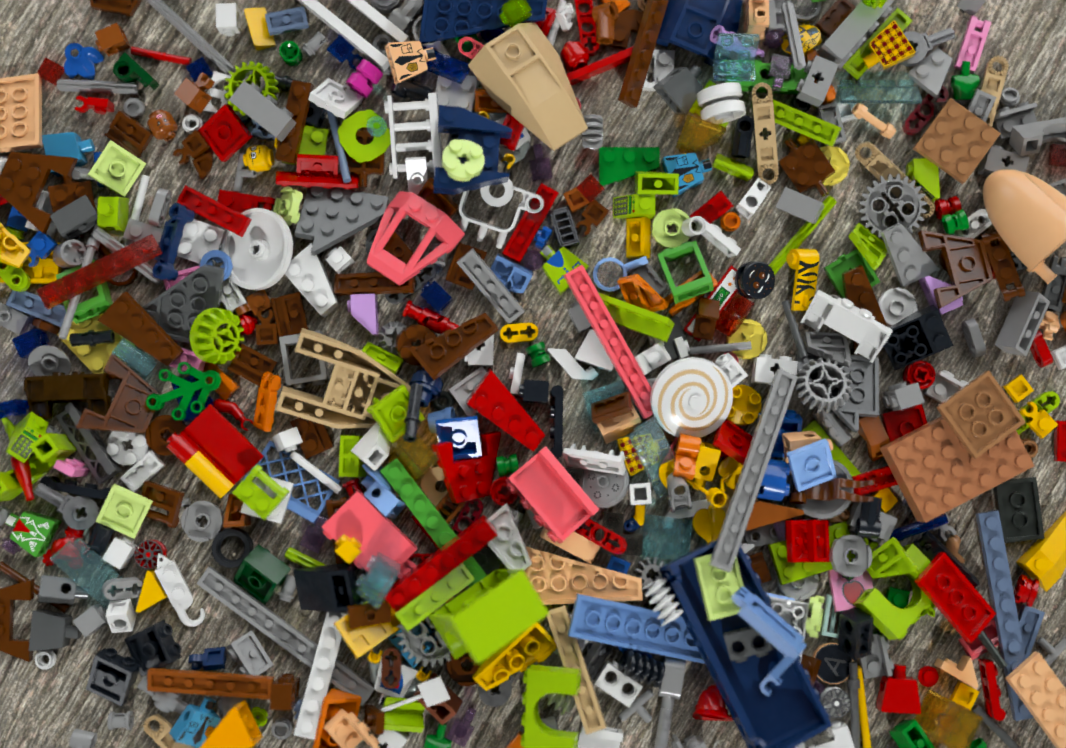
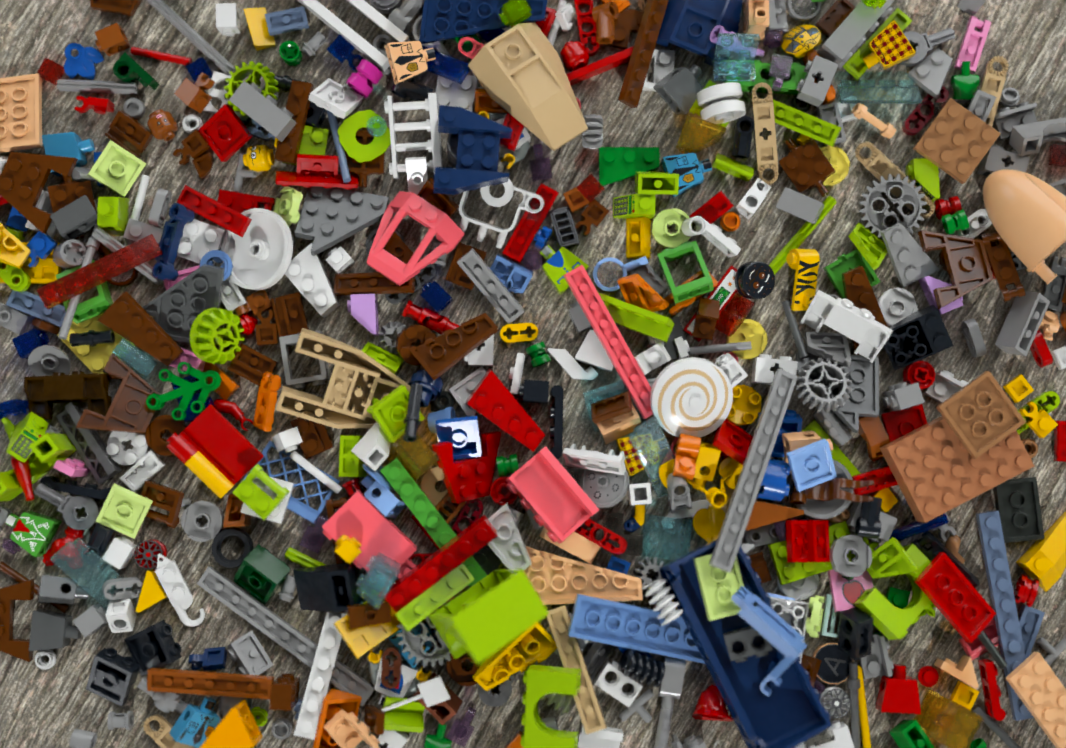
(466, 149): yellowish green plate -> none
(793, 35): light grey axle -> none

